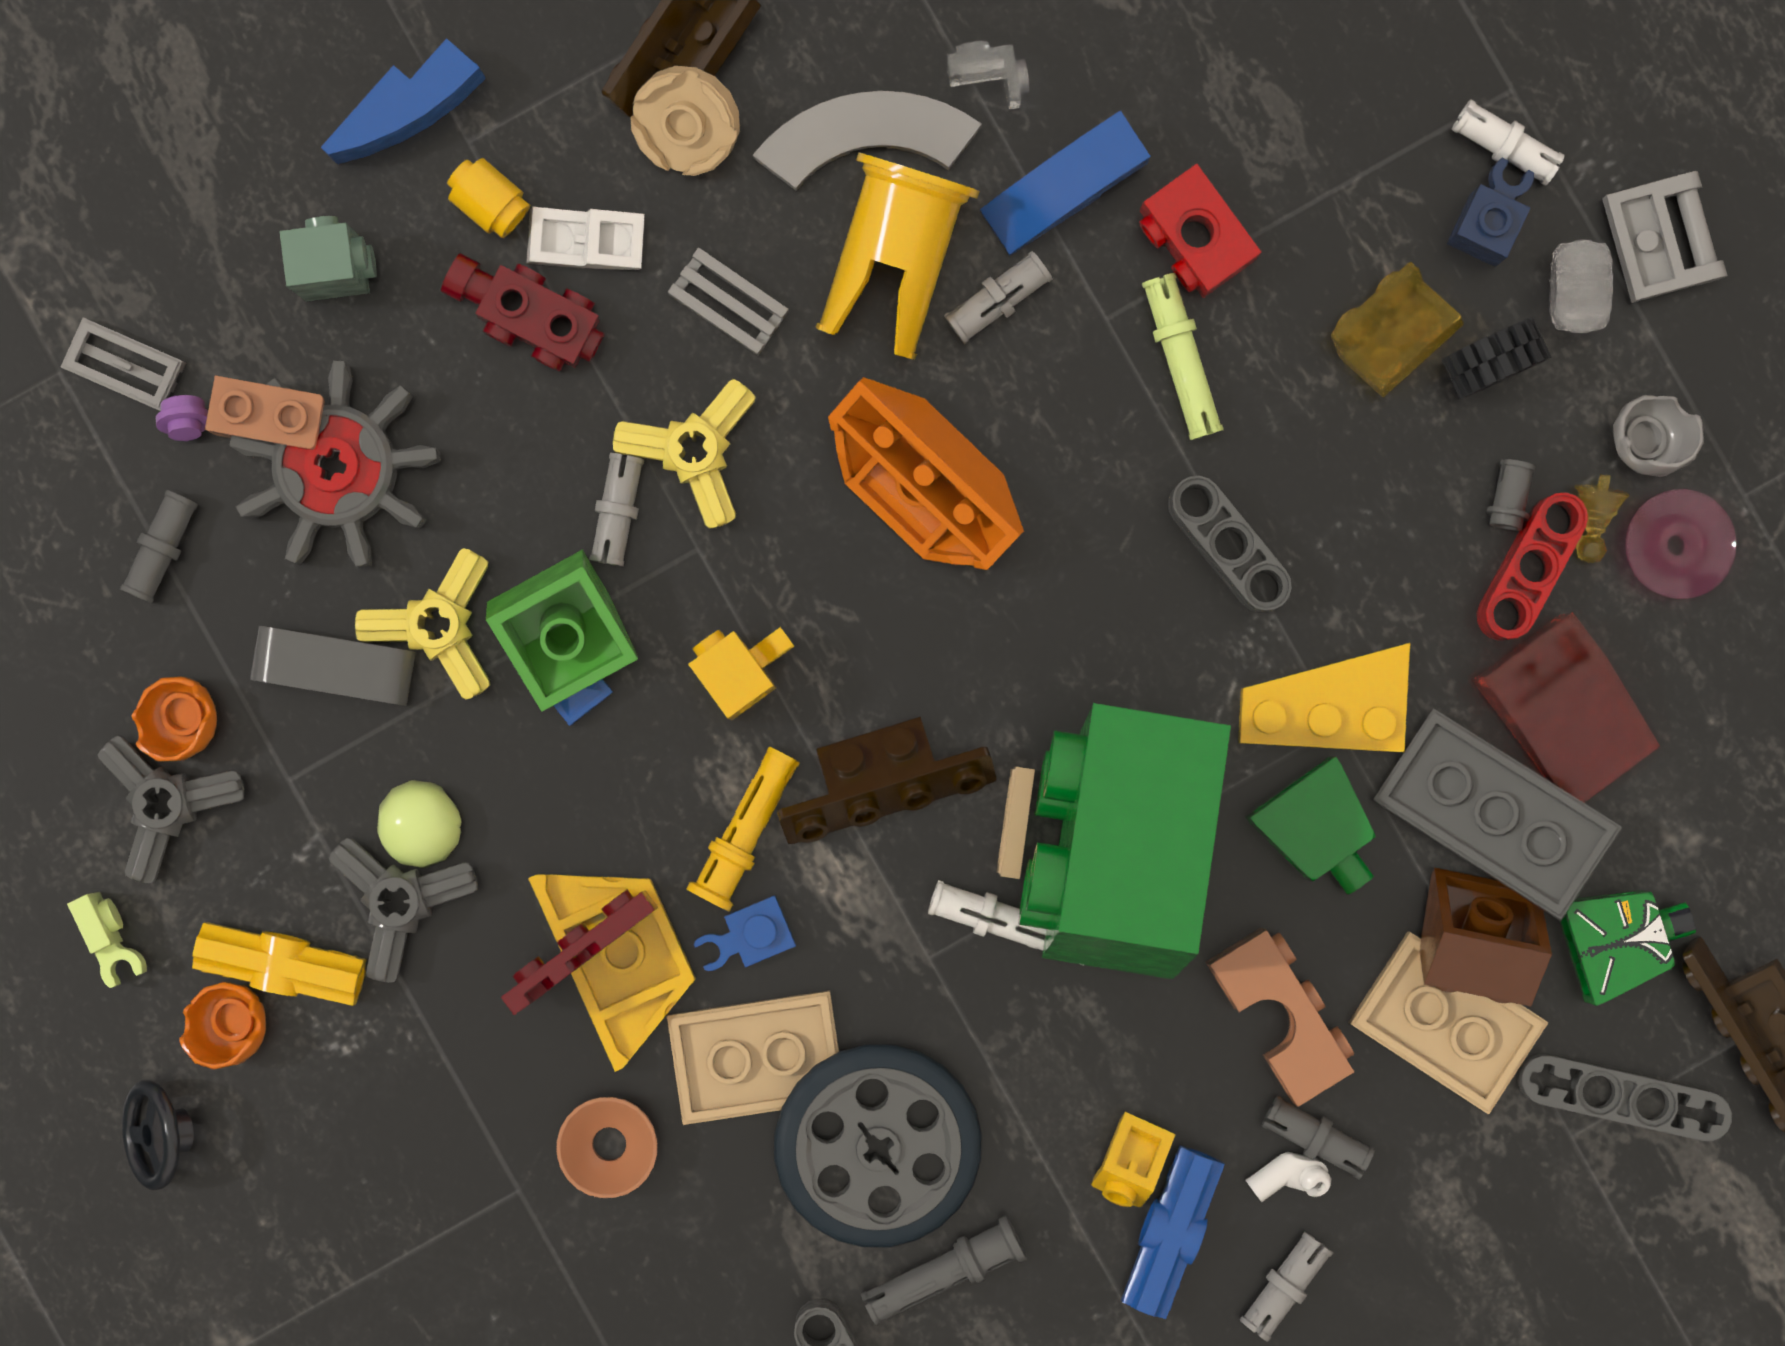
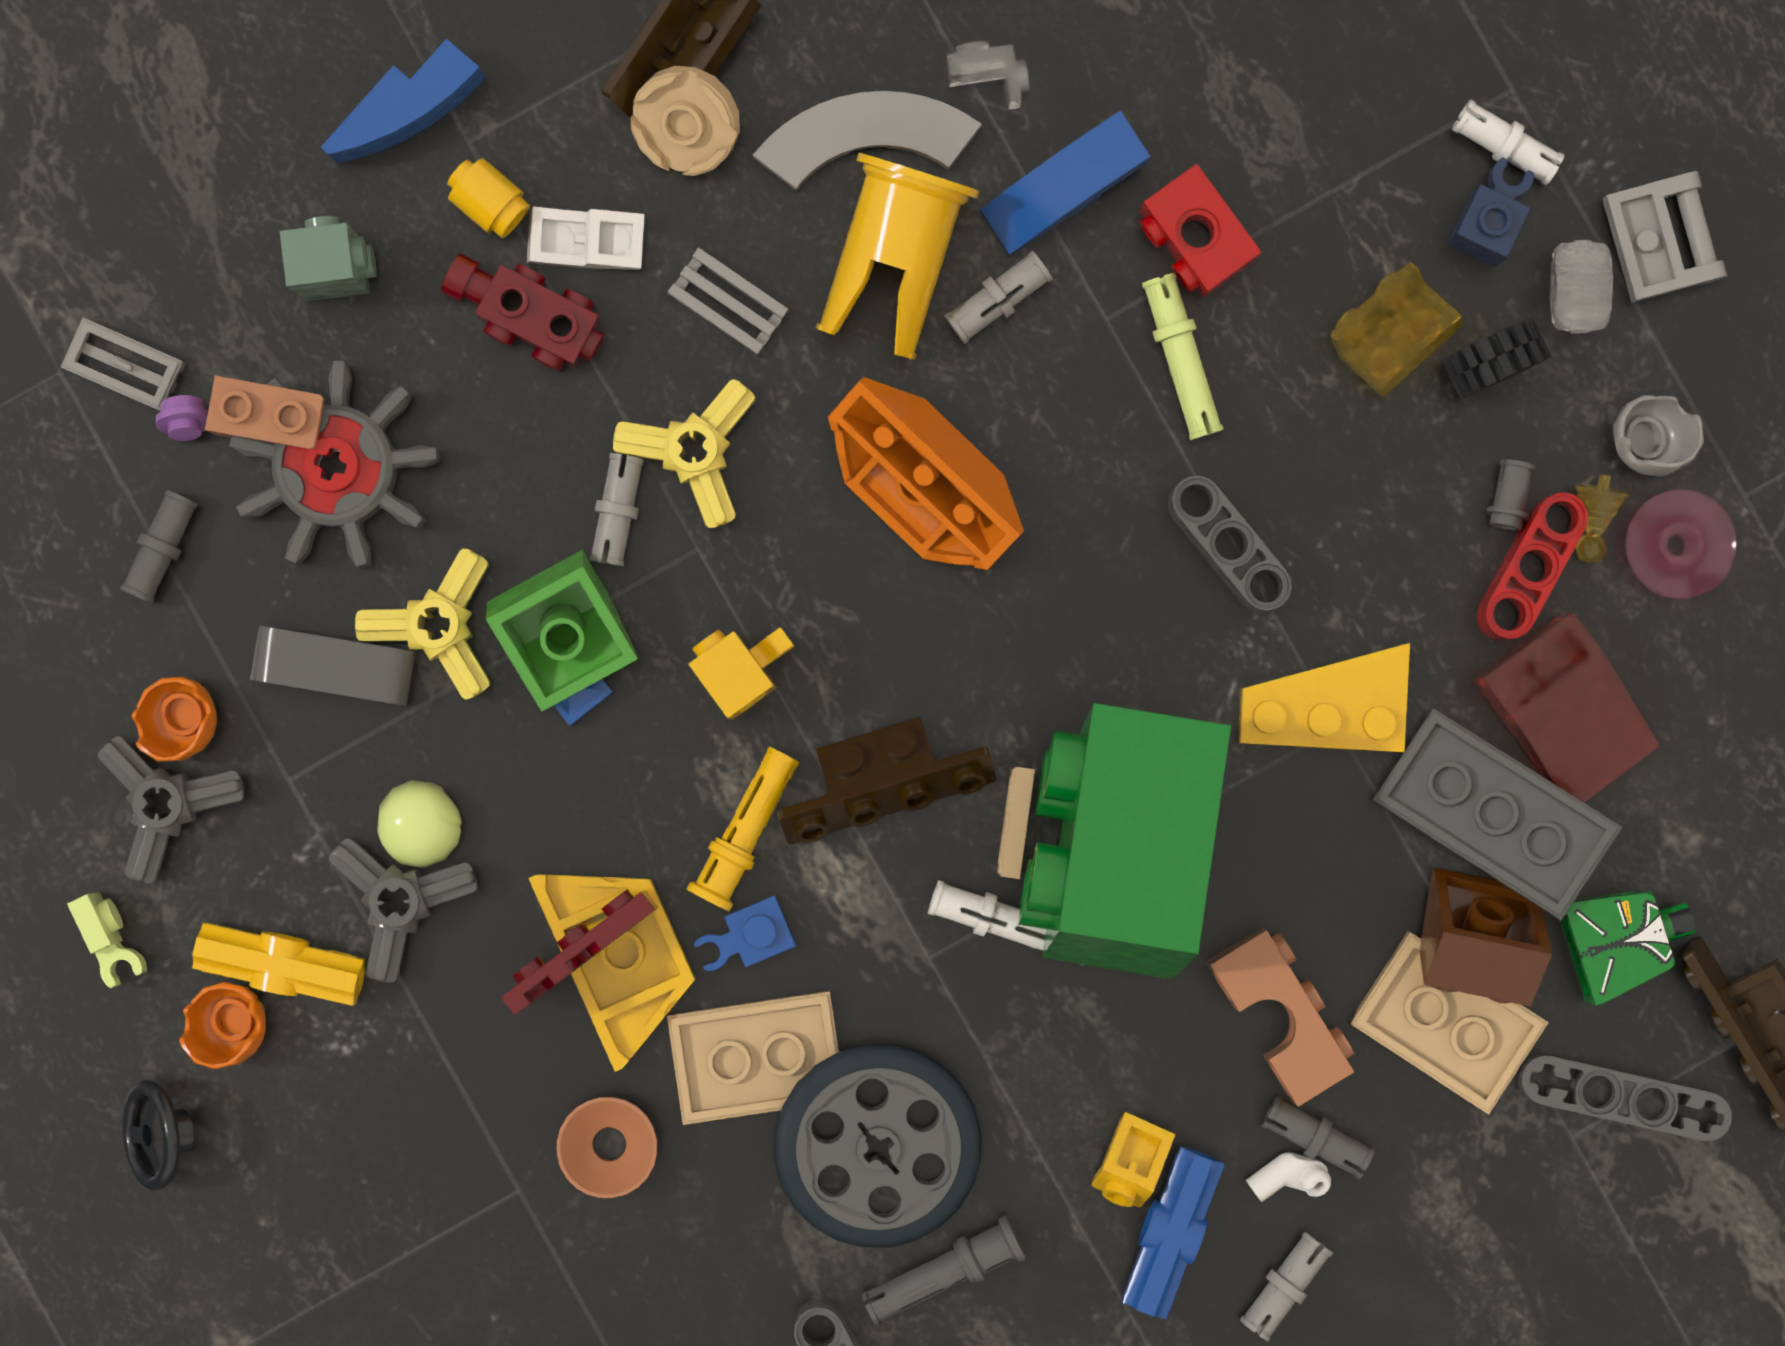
(1318, 826): green torso -> none

